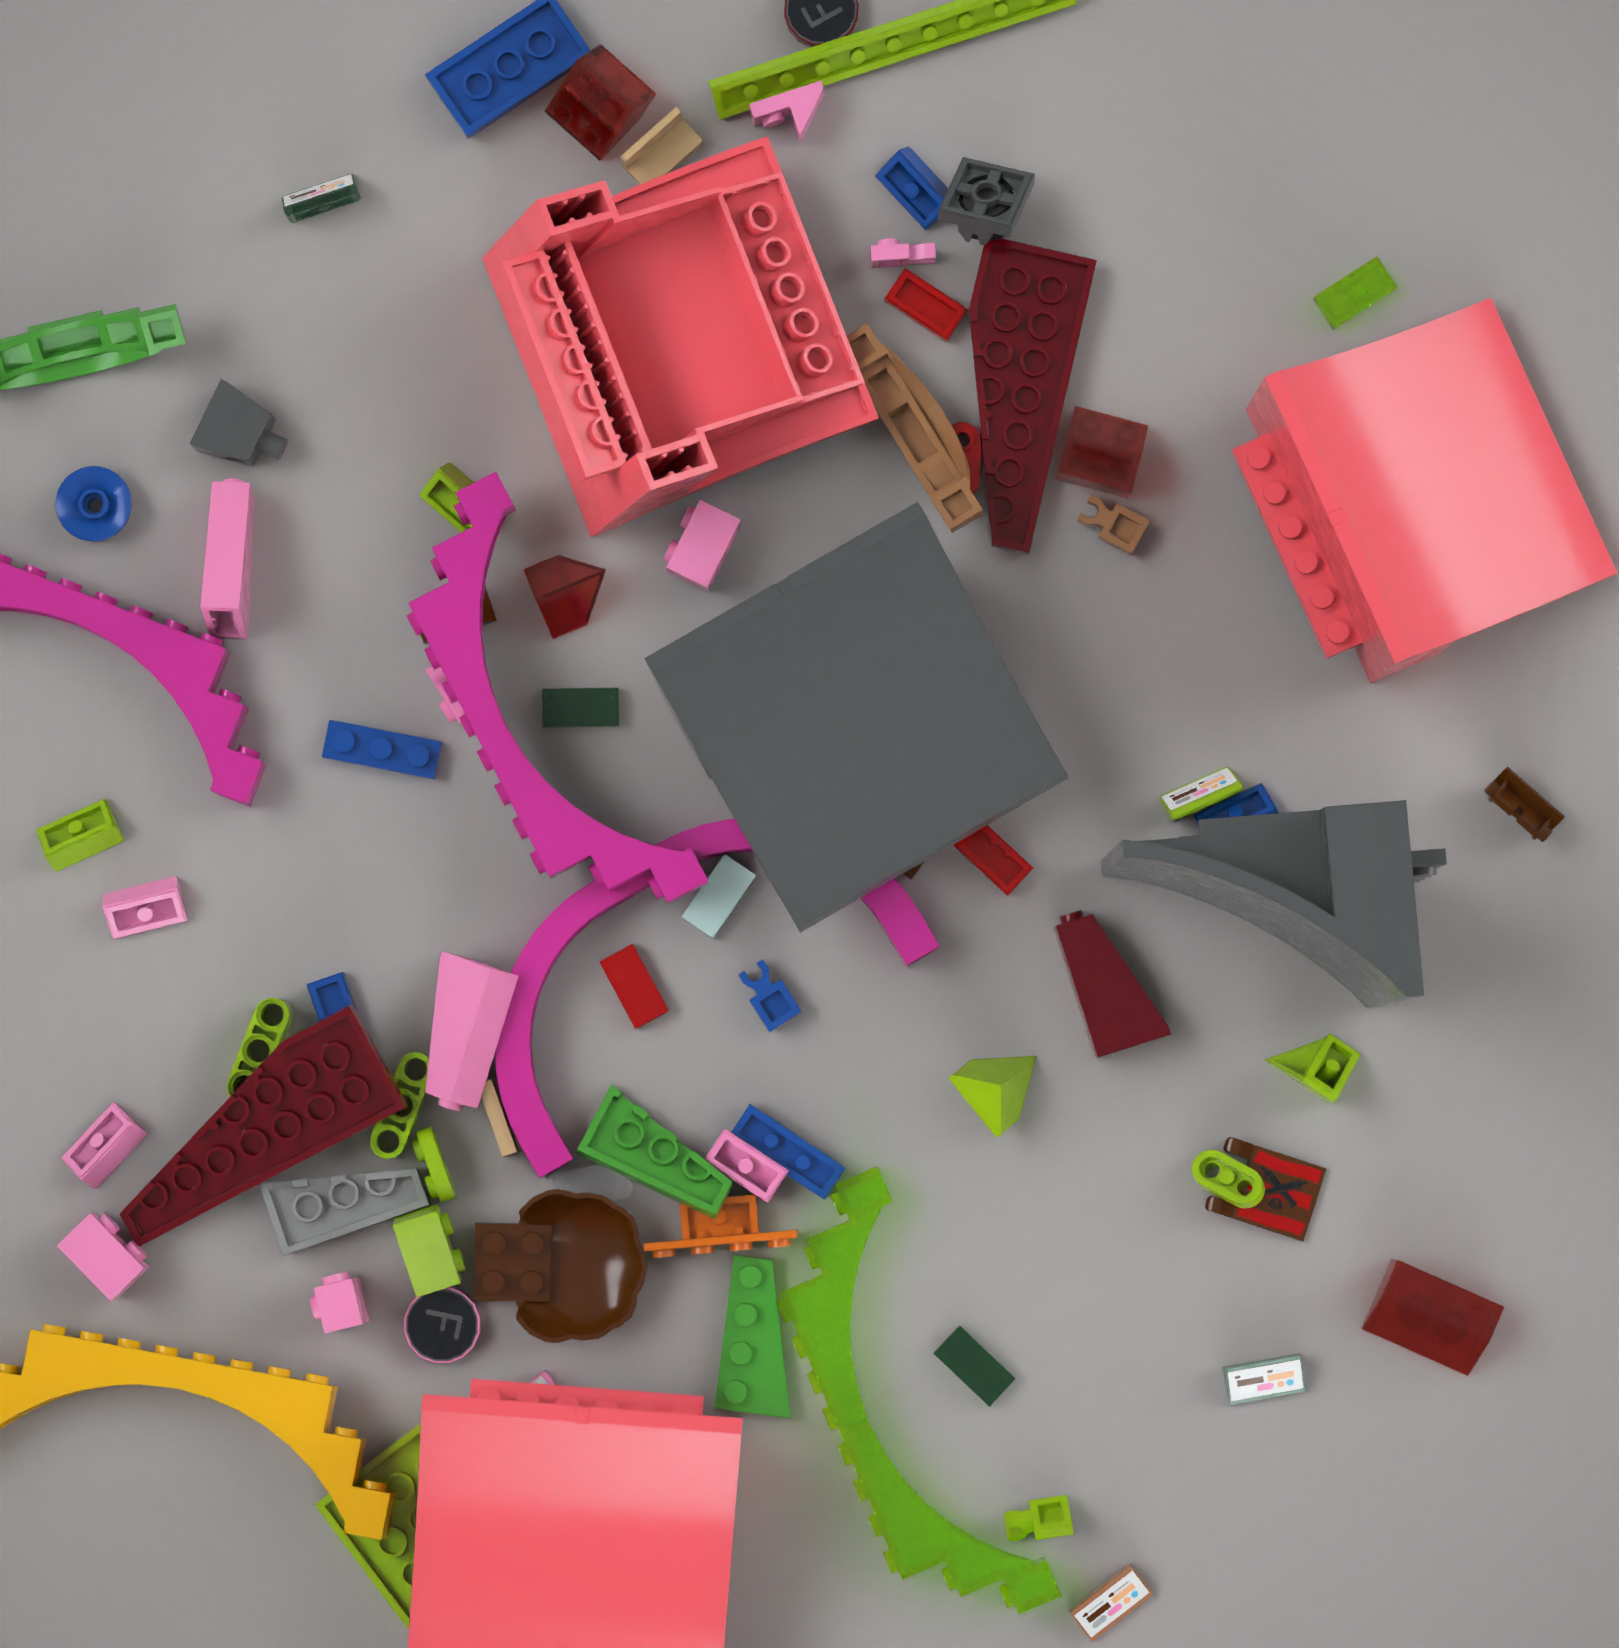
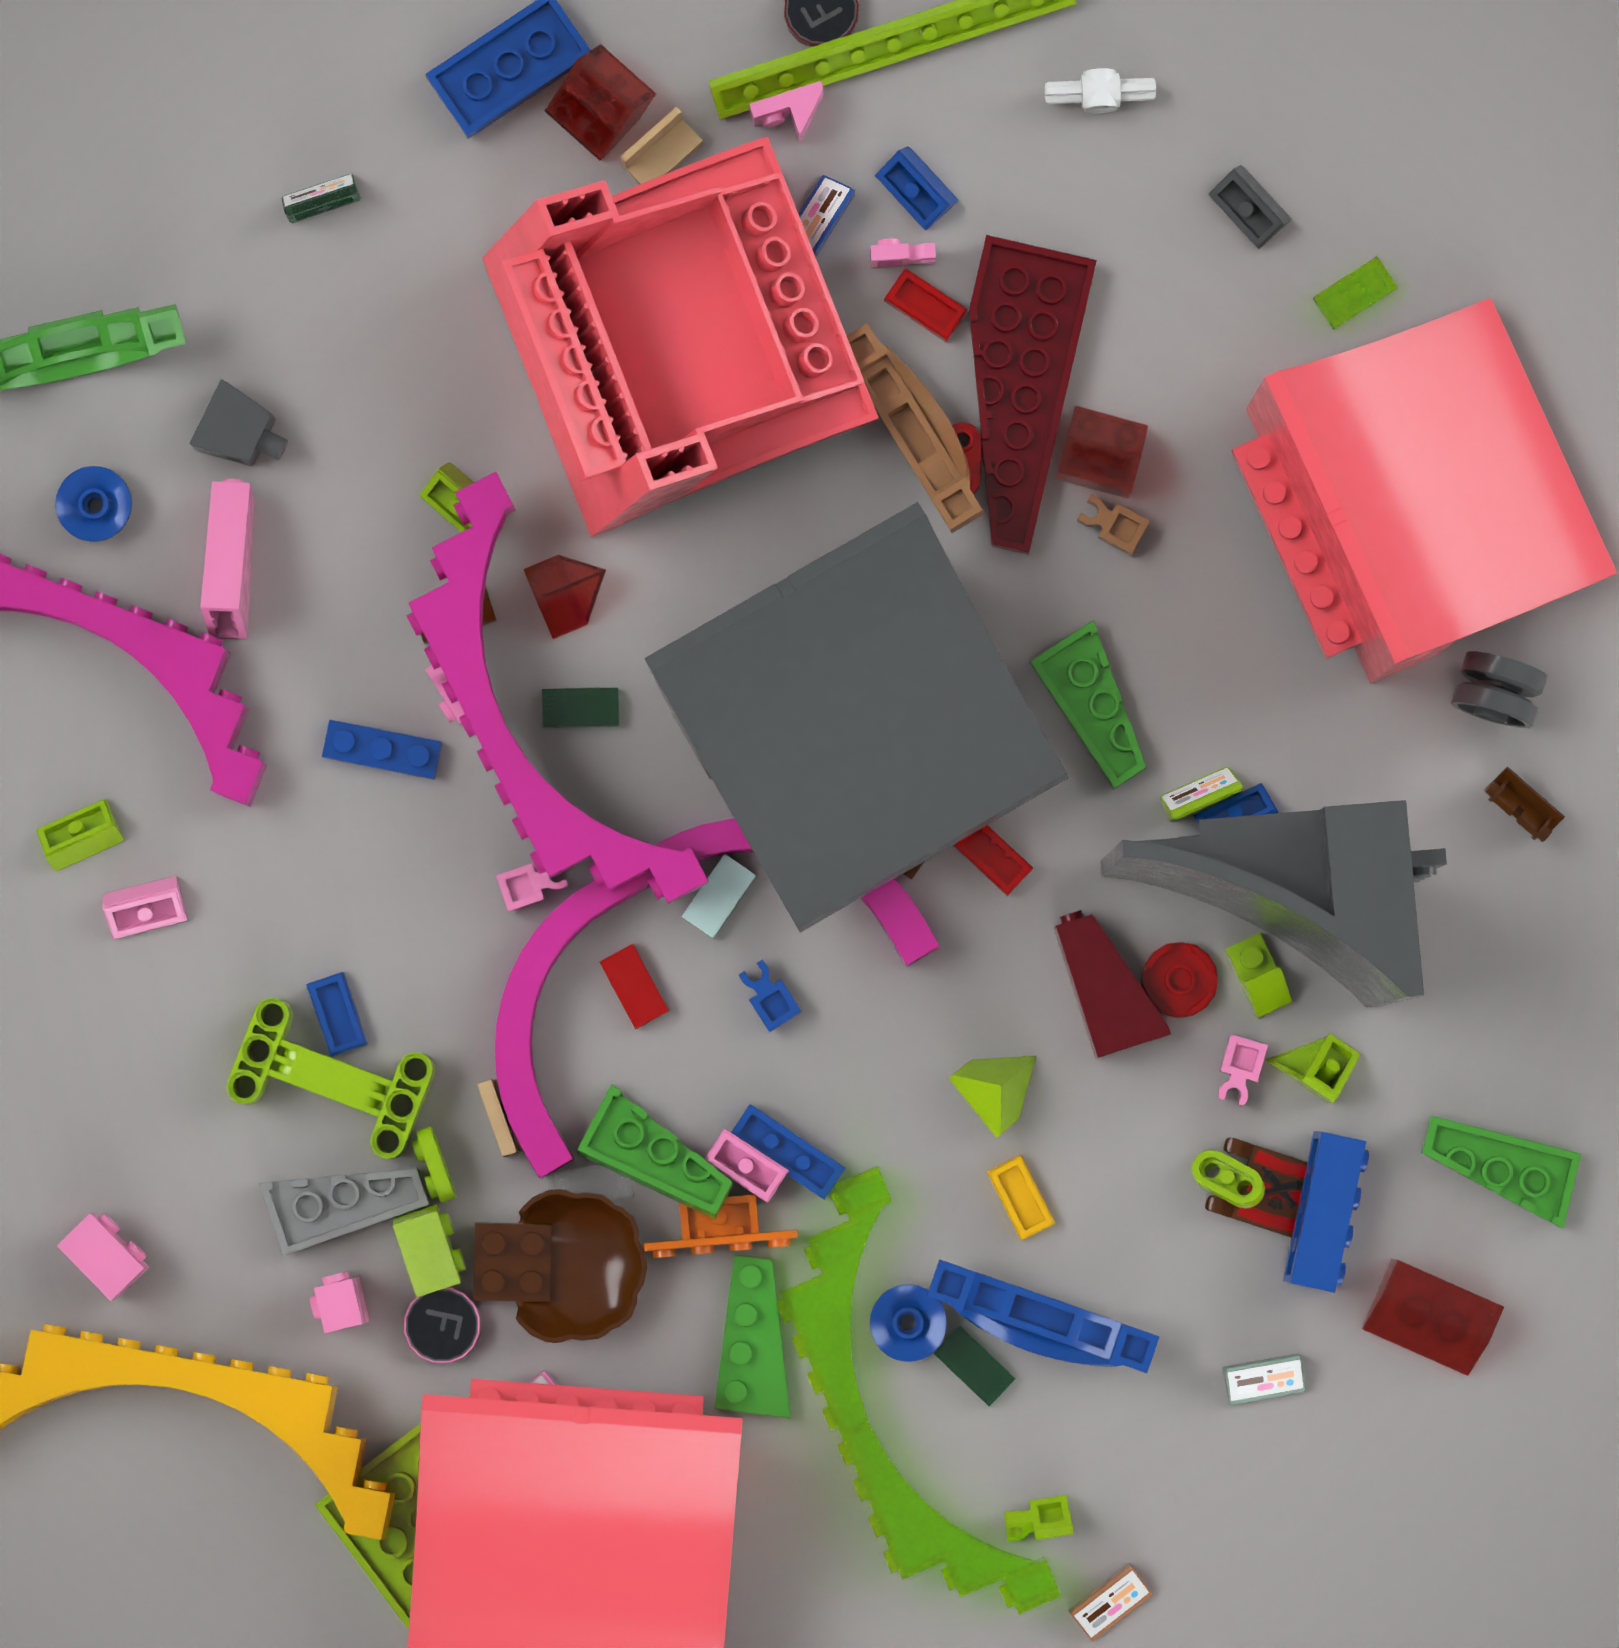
(104, 1146): bright pink slope -> none
(293, 1106): dark red wing -> none
(466, 1028): bright pink slope -> none
(525, 886): none -> bright pink plate
(702, 545): bright pink brick -> none
(824, 210): none -> slope
(913, 1343): none -> blue dish
(986, 200): dark grey piece -> none
(1020, 1197): none -> yellow tile
(1041, 1322): none -> blue piece
(1086, 693): none -> bright green wing
(1100, 90): none -> white axle
(1180, 979): none -> red tile
(1243, 1062): none -> bright pink plate
(1249, 206): none -> dark grey slope
(1259, 975): none -> lime slope
(1326, 1211): none -> blue brick
(1499, 689): none -> dark grey wheel
(1512, 1167): none -> bright green wing

